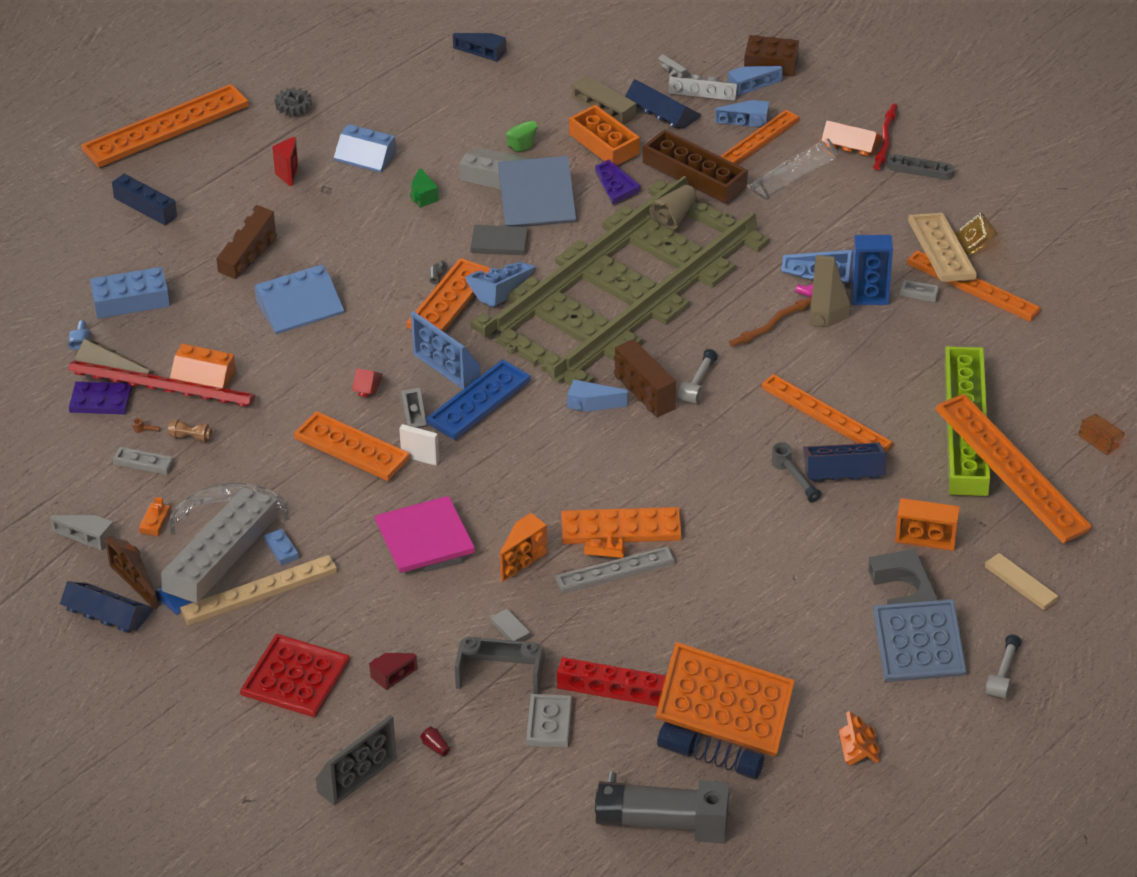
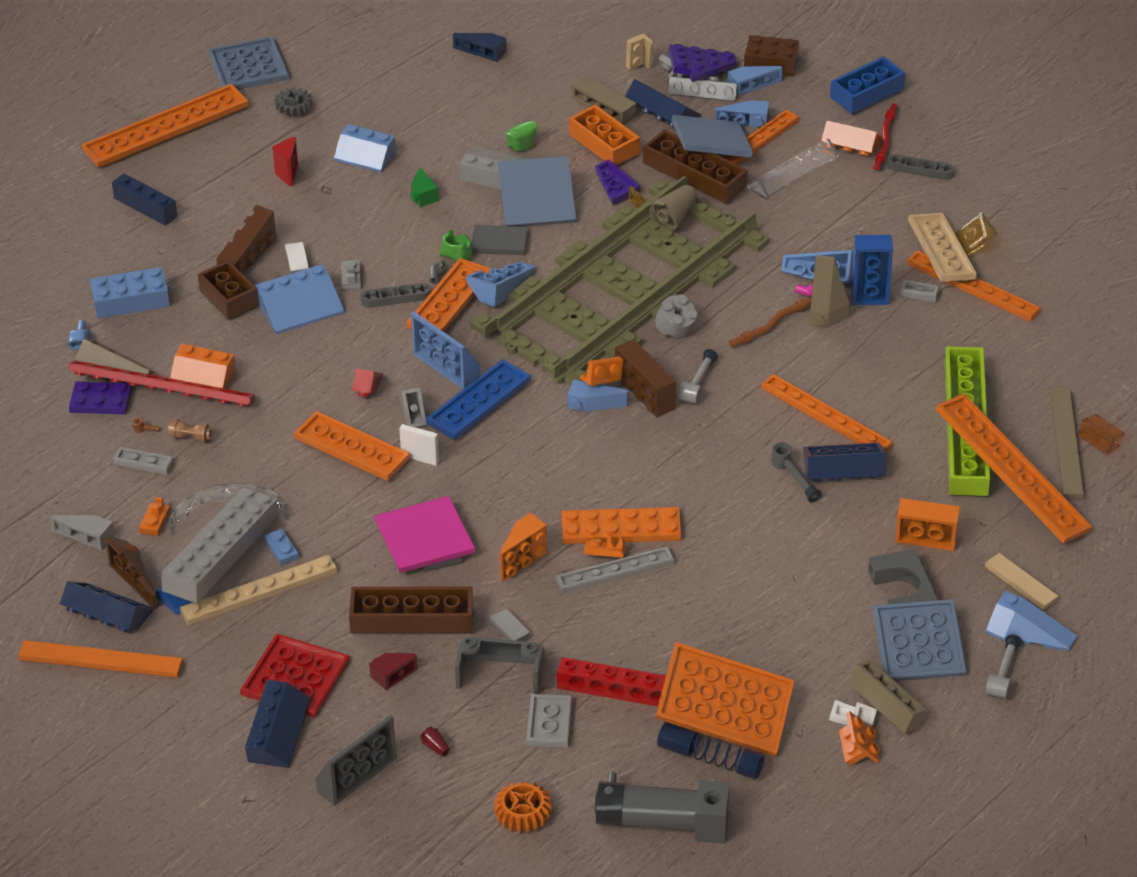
(100, 658): none -> orange tile
(228, 289): none -> reddish brown brick
(248, 63): none -> sand blue tile
(276, 725): none -> dark blue slope
(296, 257): none -> white slope
(350, 275): none -> light grey plate
(369, 297): none -> dark grey beam
(411, 609): none -> reddish brown brick
(456, 246): none -> bright green hair
(523, 813): none -> orange gear
(603, 371): none -> orange bracket
(635, 198): none -> clear yellow slope
(639, 52): none -> tan bracket
(675, 316): none -> light grey brick
(699, 62): none -> dark purple wing
(711, 136): none -> sand blue tile
(839, 711): none -> white slope
(867, 85): none -> blue brick
(887, 696): none -> dark tan brick
(1025, 620): none -> medium blue wedge
(1066, 443): none -> dark tan tile

